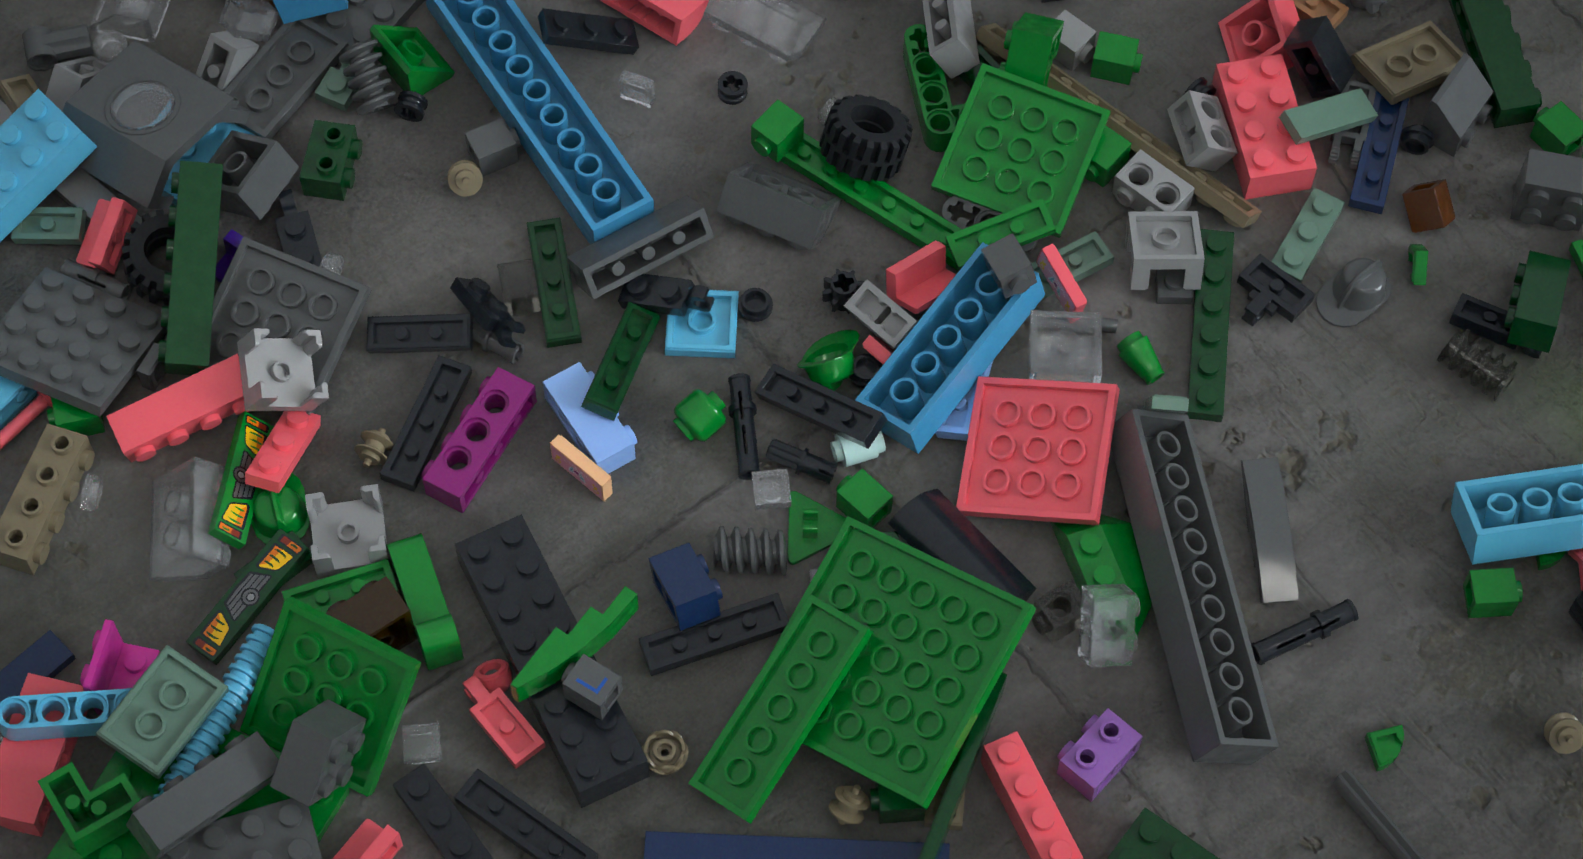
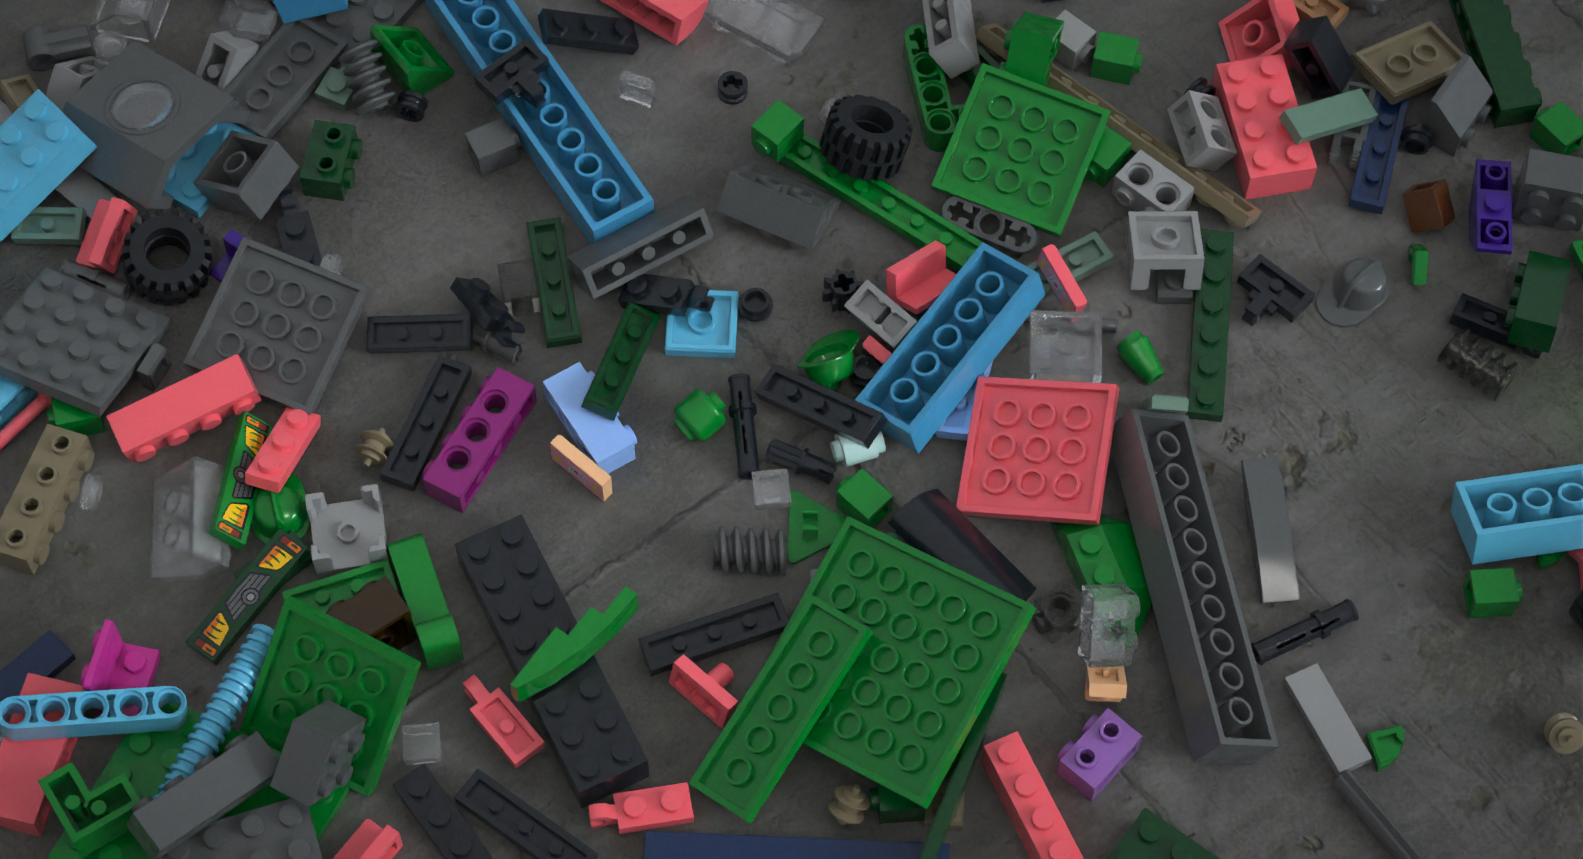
(162, 712): sand green tile -> none
(193, 268): dark green brick -> none
(280, 371): light grey panel -> none
(465, 178): dark tan wheel -> none
(501, 678): coral piece -> none
(515, 75): none -> black hinge
(591, 686): dark grey brick -> none
(645, 809): none -> coral plate
(665, 741): dark tan plate -> none
(685, 586): dark blue brick -> none
(704, 689): none -> coral tile
(1009, 266): dark grey brick -> none
(1025, 222): green plate -> none
(1105, 684): none -> light nougat bracket
(1308, 233): sand green plate -> none
(1327, 719): none -> light grey tile
(1491, 207): none -> dark purple slope

